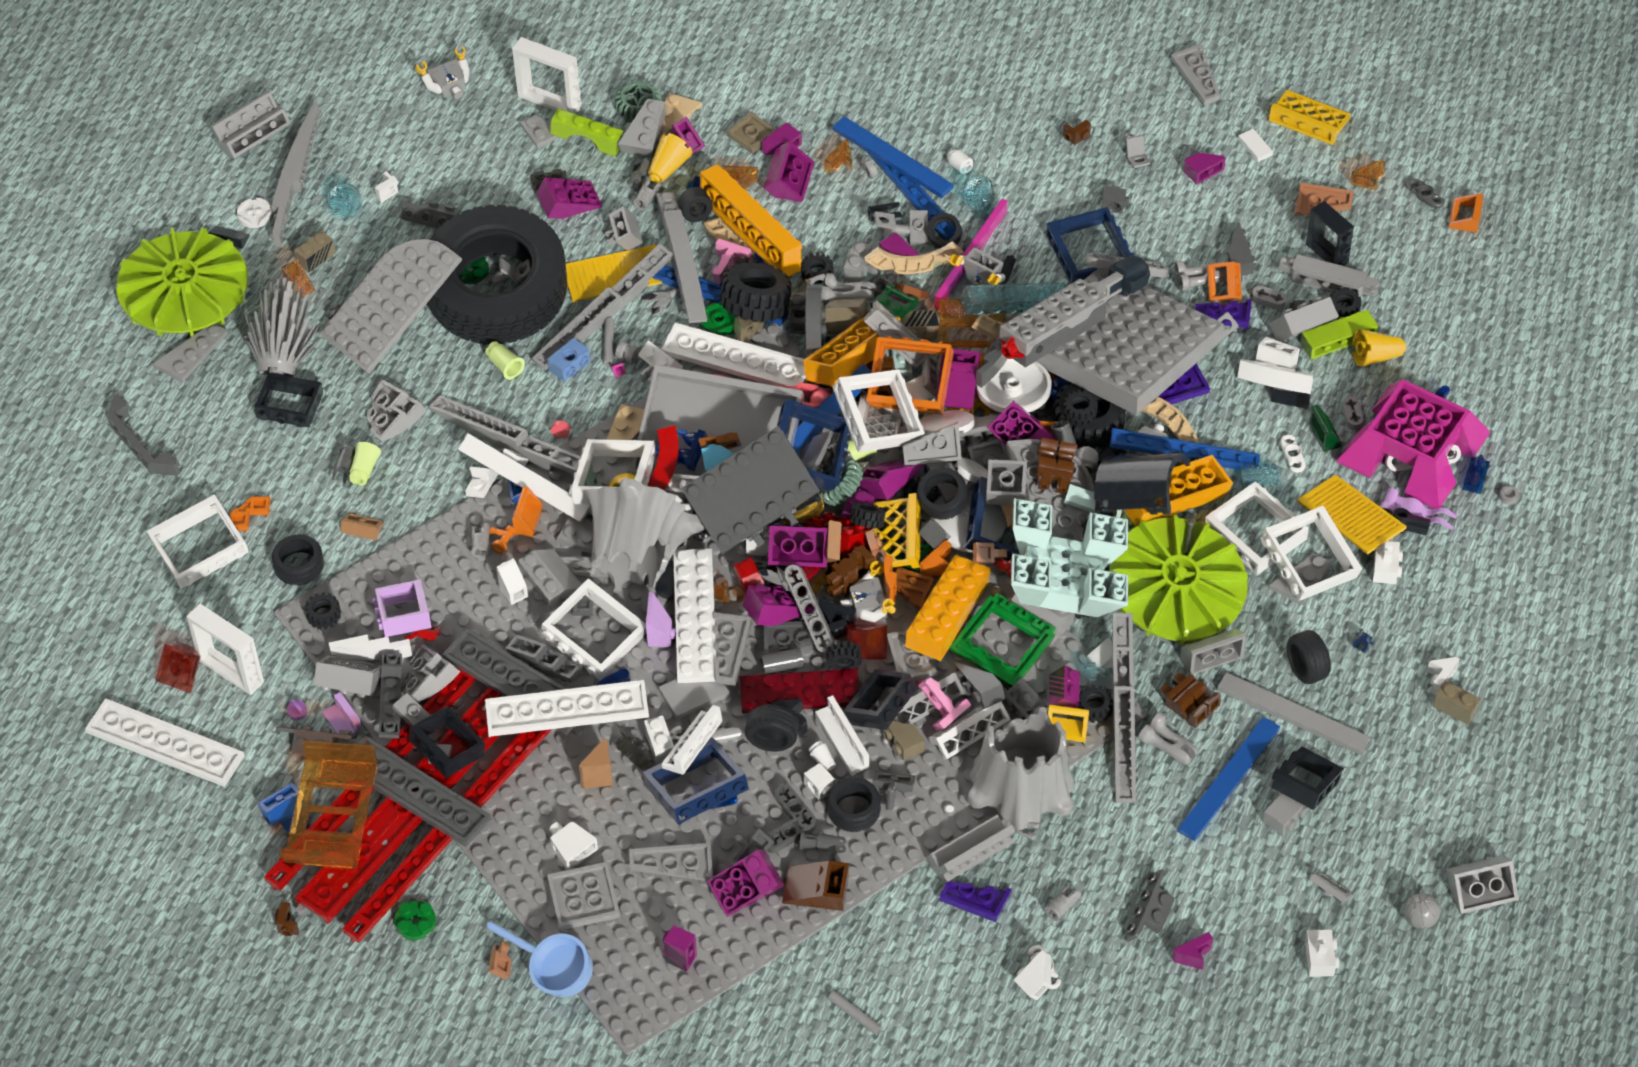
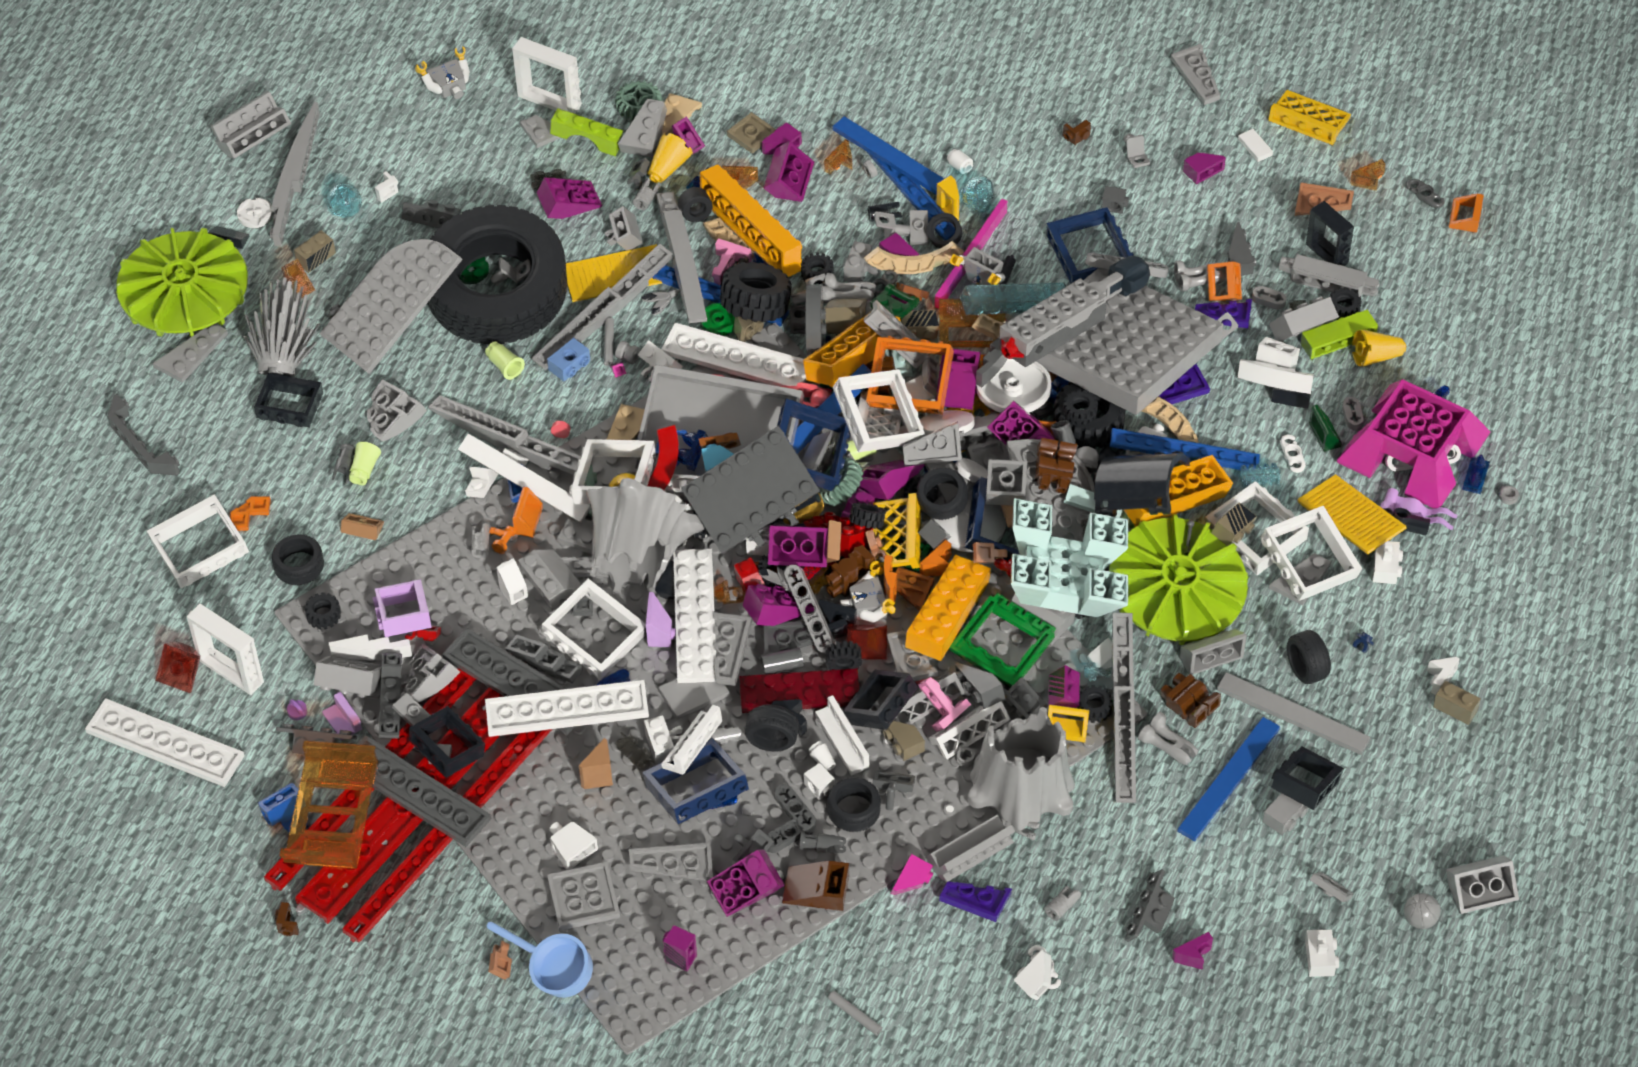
(413, 909): green plate -> none
(913, 875): none -> dark pink slope
(948, 196): none -> yellow tile
(969, 761): none -> light grey bush
(1234, 525): none -> dark tan brick

